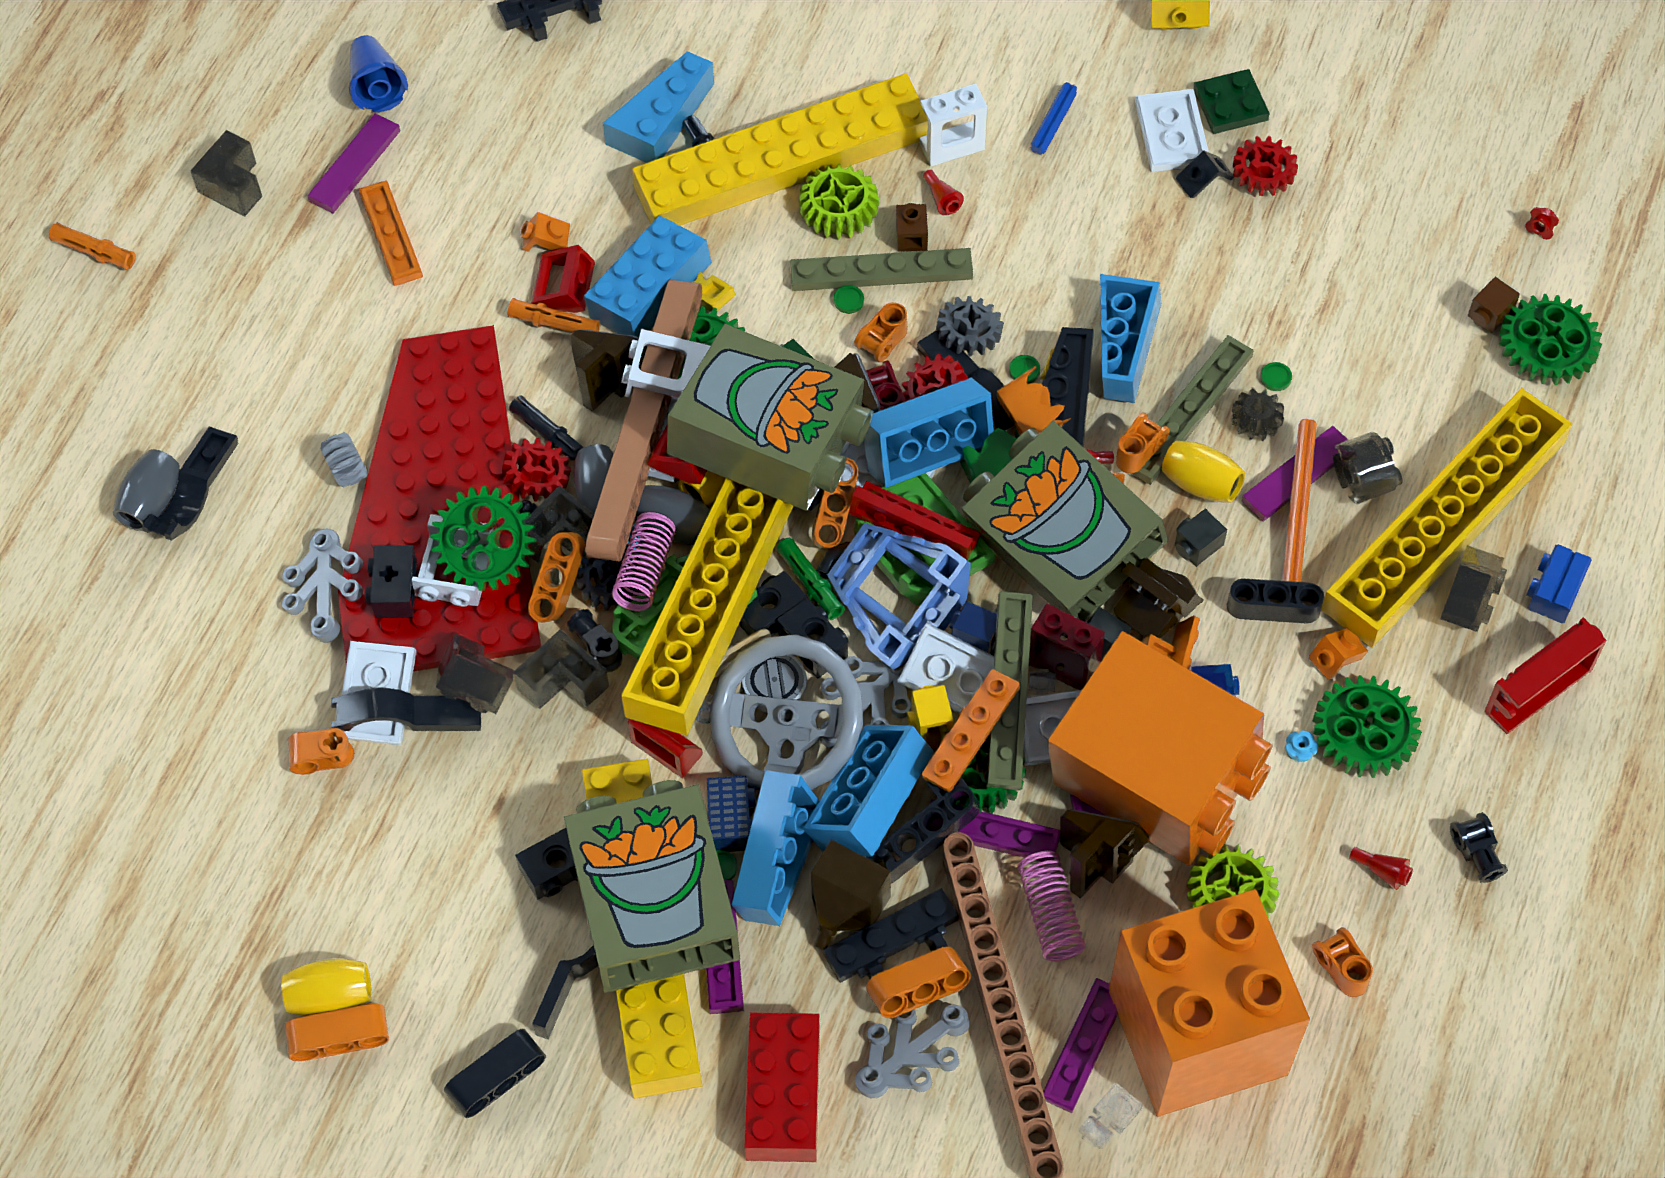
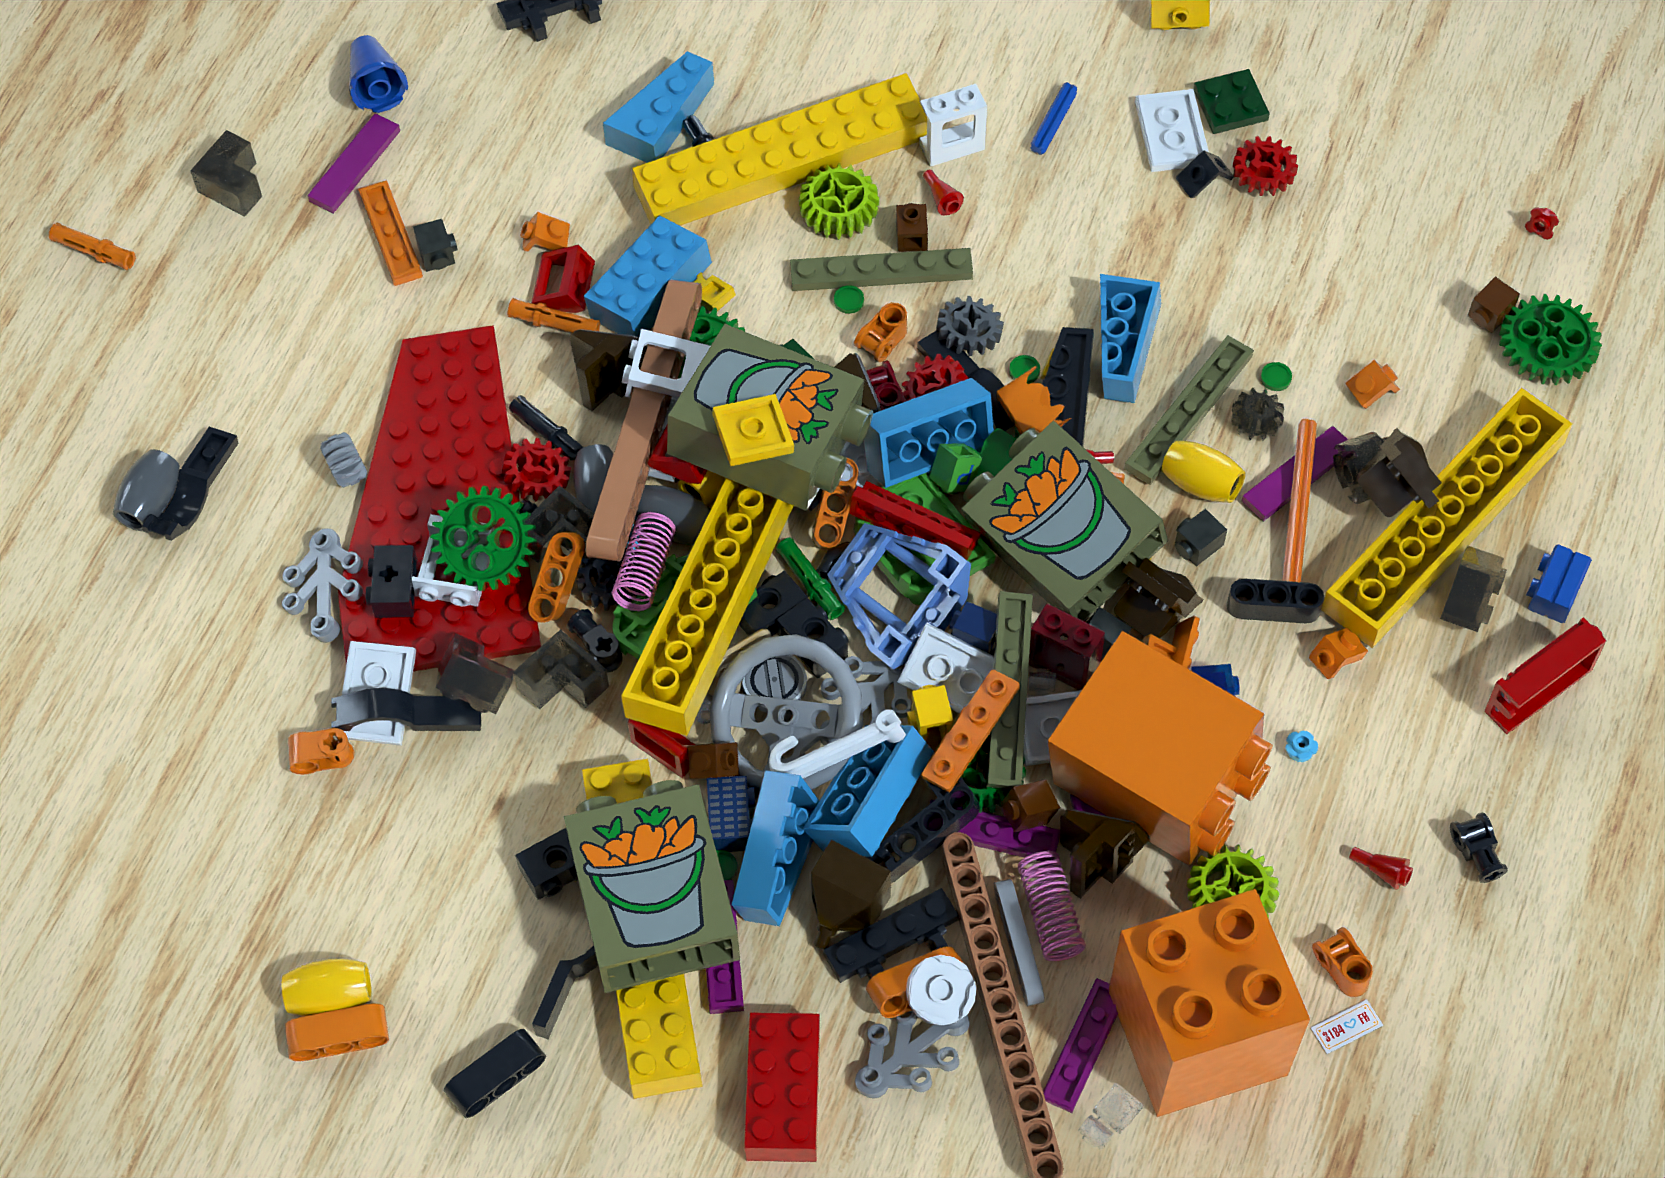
(435, 245): none -> pearl dark grey brick
(713, 760): none -> reddish brown brick
(753, 430): none -> yellow plate
(885, 728): none -> white piece
(941, 990): none -> white tile
(955, 467): none -> bright green brick
(1019, 942): none -> light grey beam
(1030, 805): none -> reddish brown brick
(1144, 440): orange piece -> none
(1347, 1026): none -> white sticker
(1372, 383): none -> orange bracket
(1377, 703): green gear -> none
(1399, 475): none -> dark brown piece

